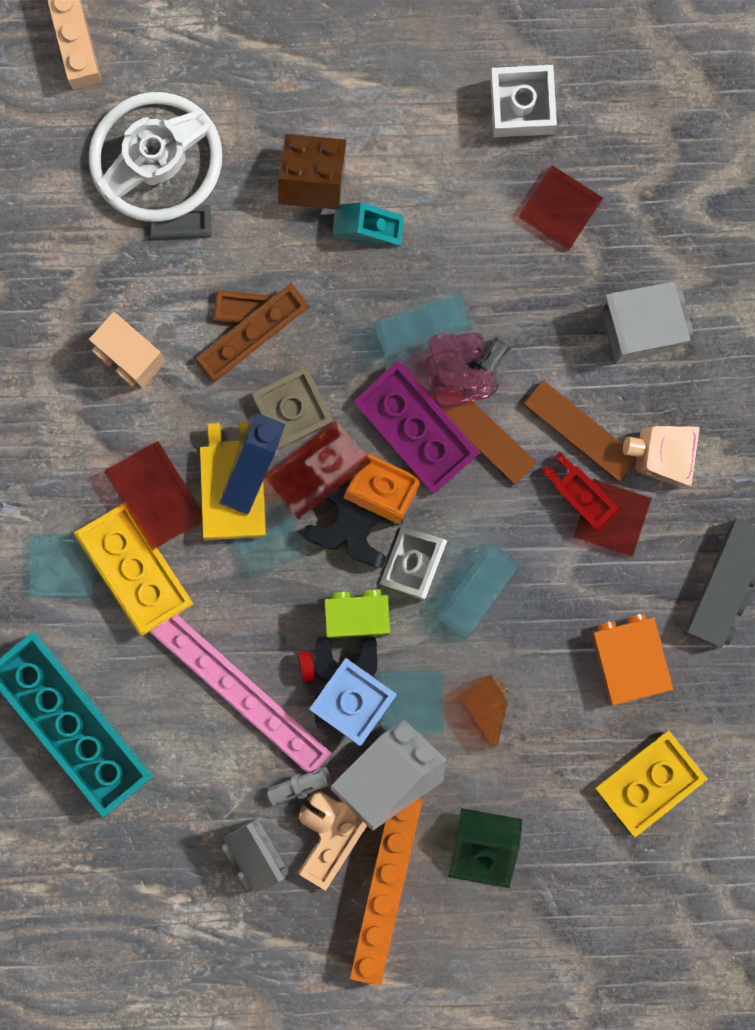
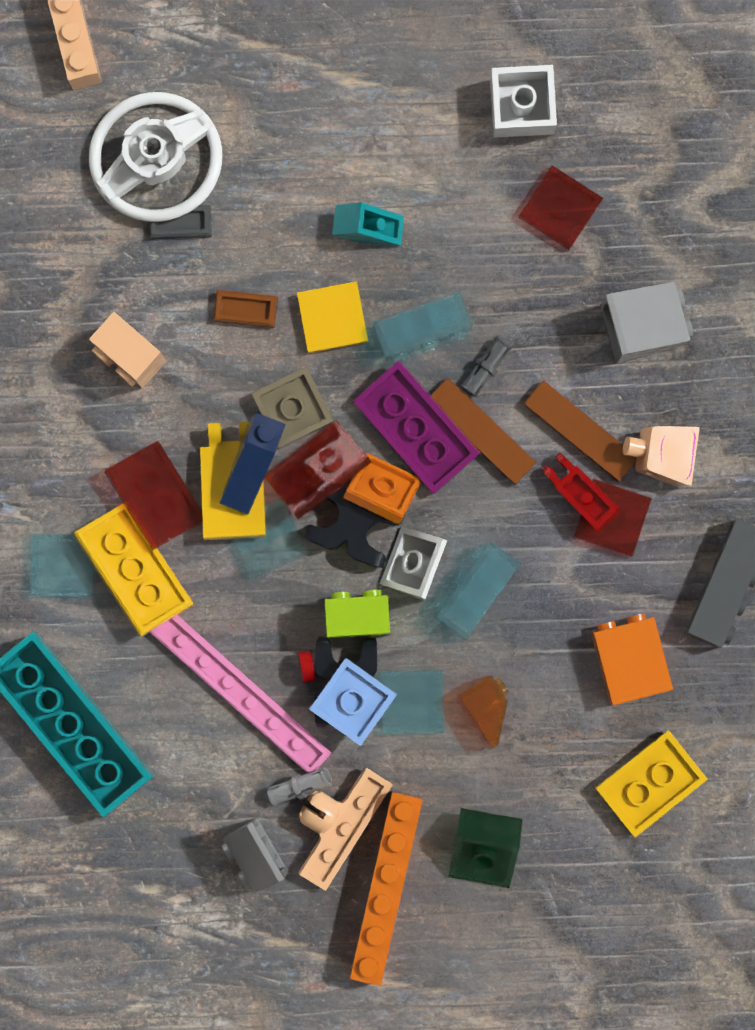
(252, 332): dark orange tile -> none
(312, 171): reddish brown brick -> none
(332, 317): none -> yellow tile
(390, 775): light grey slope -> none
(449, 375): clear pink piece -> none

